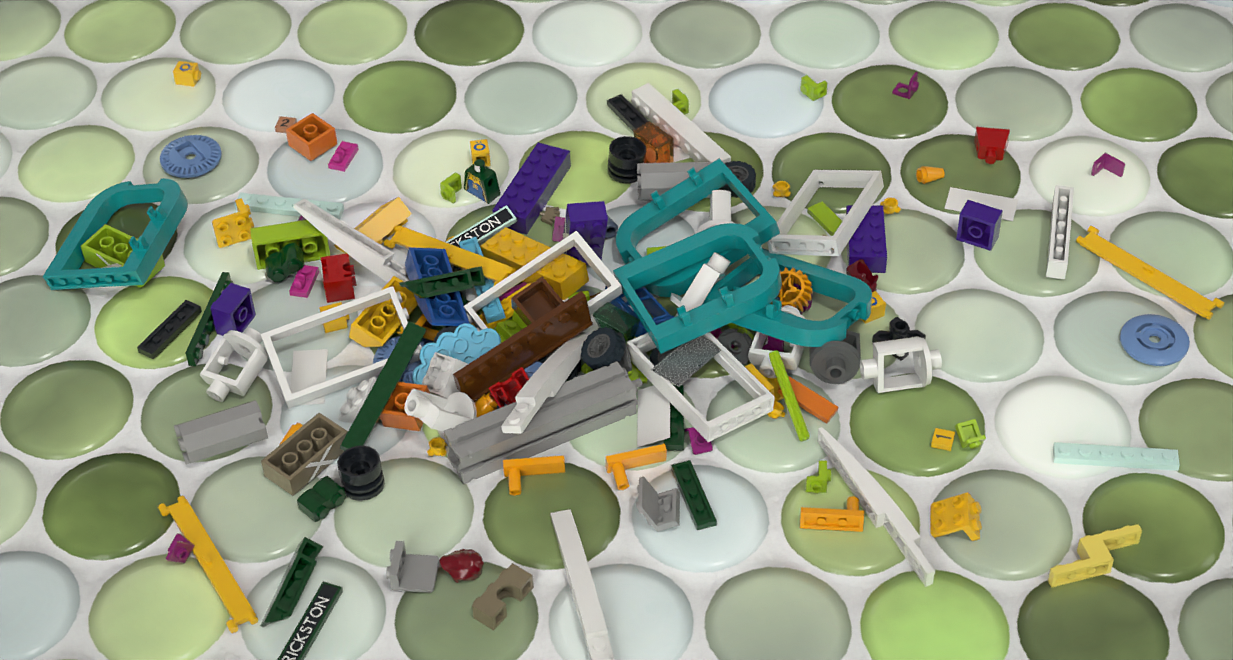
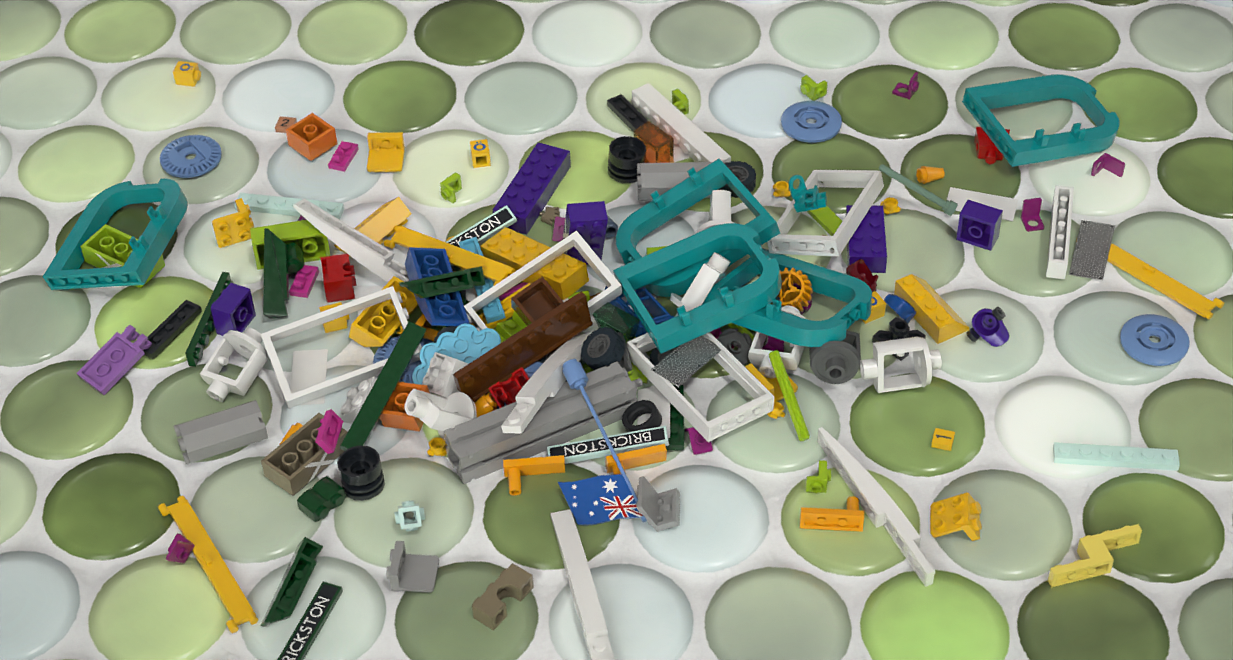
(114, 359): none -> medium lavender tile
(275, 276): none -> dark green wedge
(329, 431): none -> dark pink plate
(385, 152): none -> yellow bracket
(413, 523): none -> light aqua brick
(462, 565): dark red hair -> none
(481, 182): dark green torso -> none
(603, 496): none -> flag
(621, 443): none -> tile
(638, 409): none -> black tyre
(693, 495): dark green tile -> none
(795, 124): none -> medium blue piece
(805, 198): none -> teal piece
(812, 401): orange tile -> none
(901, 307): none -> blue helmet
(931, 310): none -> yellow slope
(948, 206): none -> sand green piece
(969, 434): lime bracket -> none
(989, 326): none -> dark purple cap
(1031, 212): none -> magenta bracket
(1042, 147): none -> teal door
(1092, 250): none -> flat silver sticker

